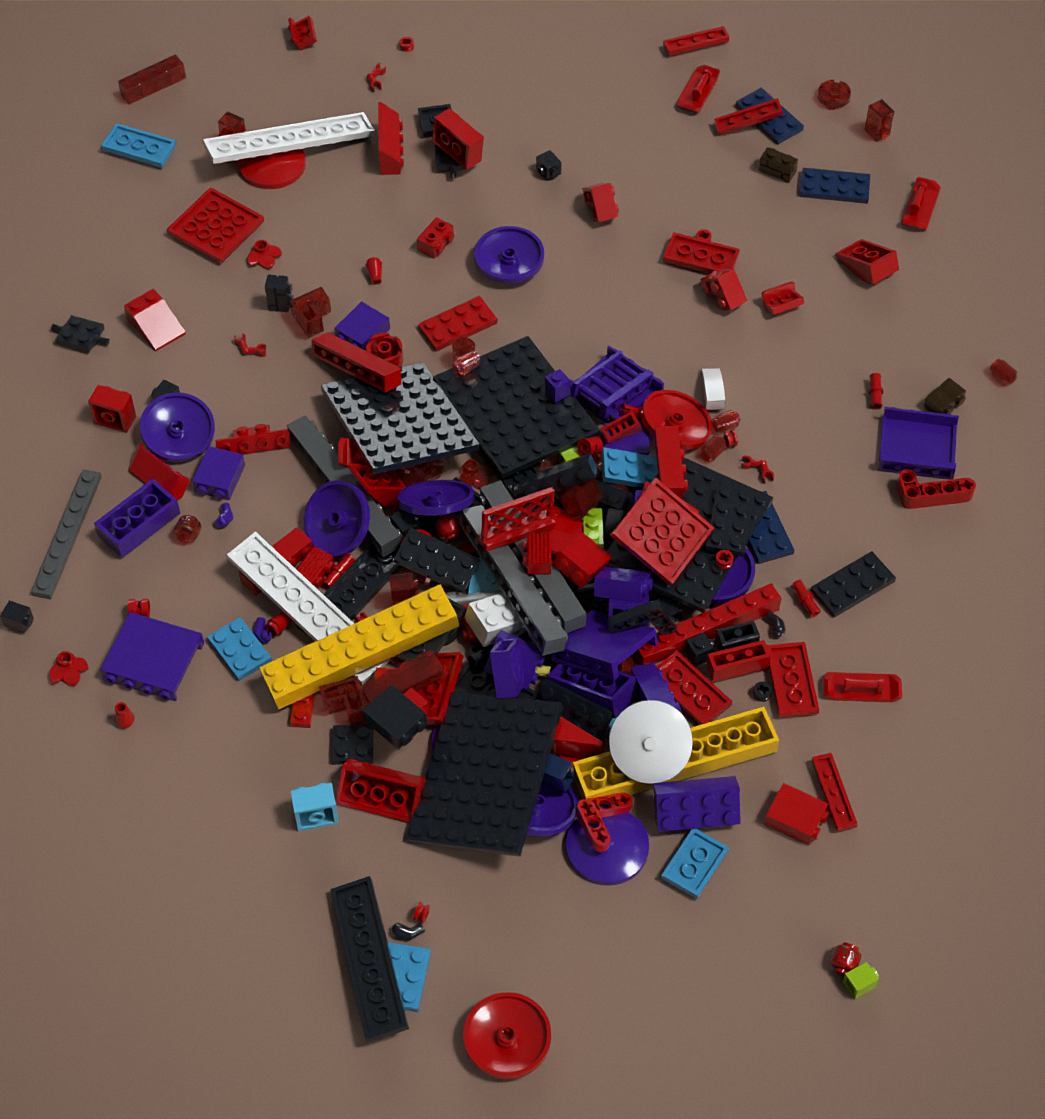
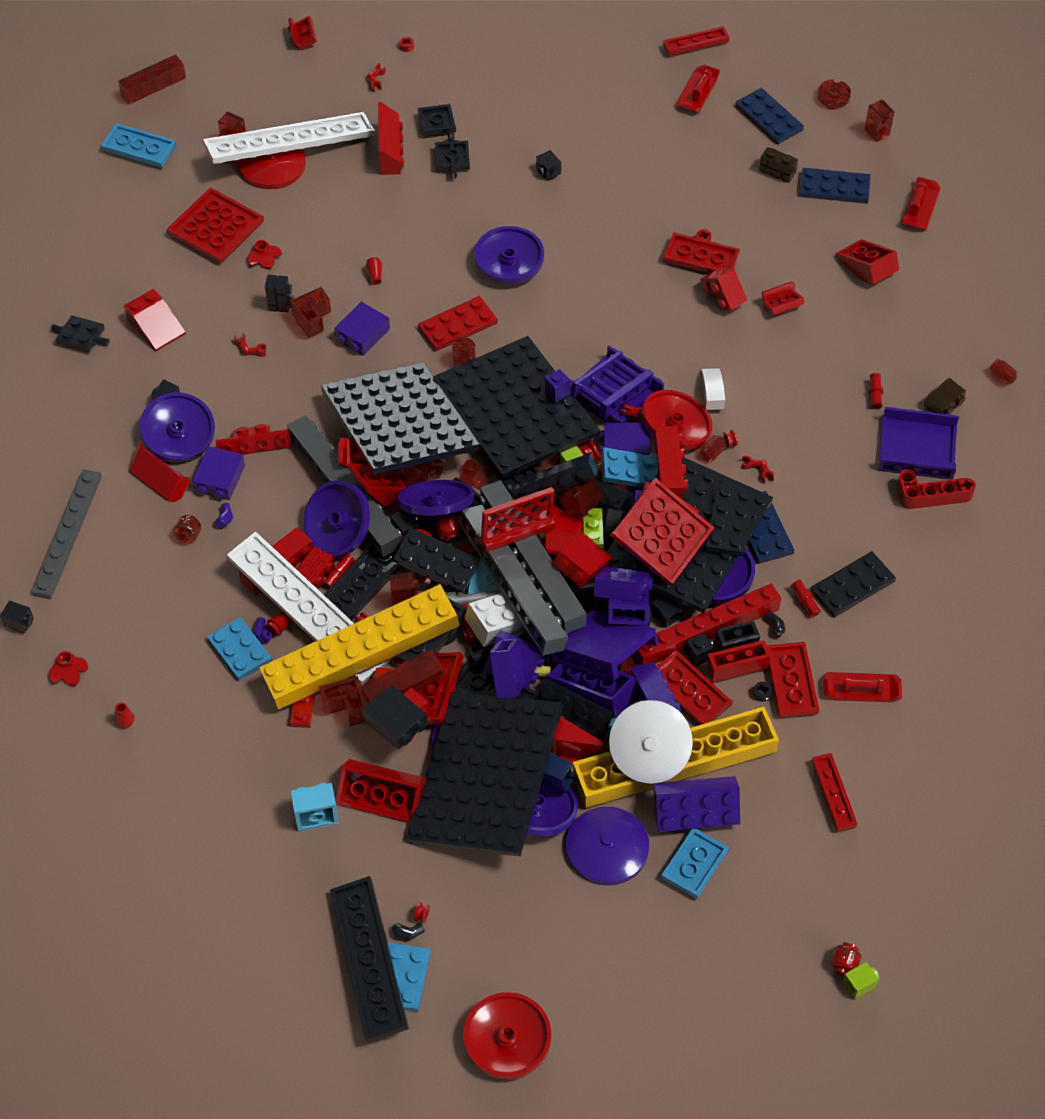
(112, 408): red brick -> none
(137, 518): dark purple brick -> none
(139, 607): red wheel -> none
(151, 656): dark purple panel -> none
(352, 743): black plate -> none
(356, 362): red brick -> none
(386, 348): red brick -> none
(435, 238): red brick -> none
(458, 139): red brick -> none
(466, 362): clear red brick -> none
(538, 553): red brick -> none
(590, 445): red wheel -> none
(602, 201): red brick -> none
(618, 803): red beam -> none
(624, 420): red slope -> none
(650, 611): black beam -> none
(721, 563): red bush -> none
(726, 421): clear red brick -> none
(748, 116): red plate -> none
(797, 814): red brick -> none

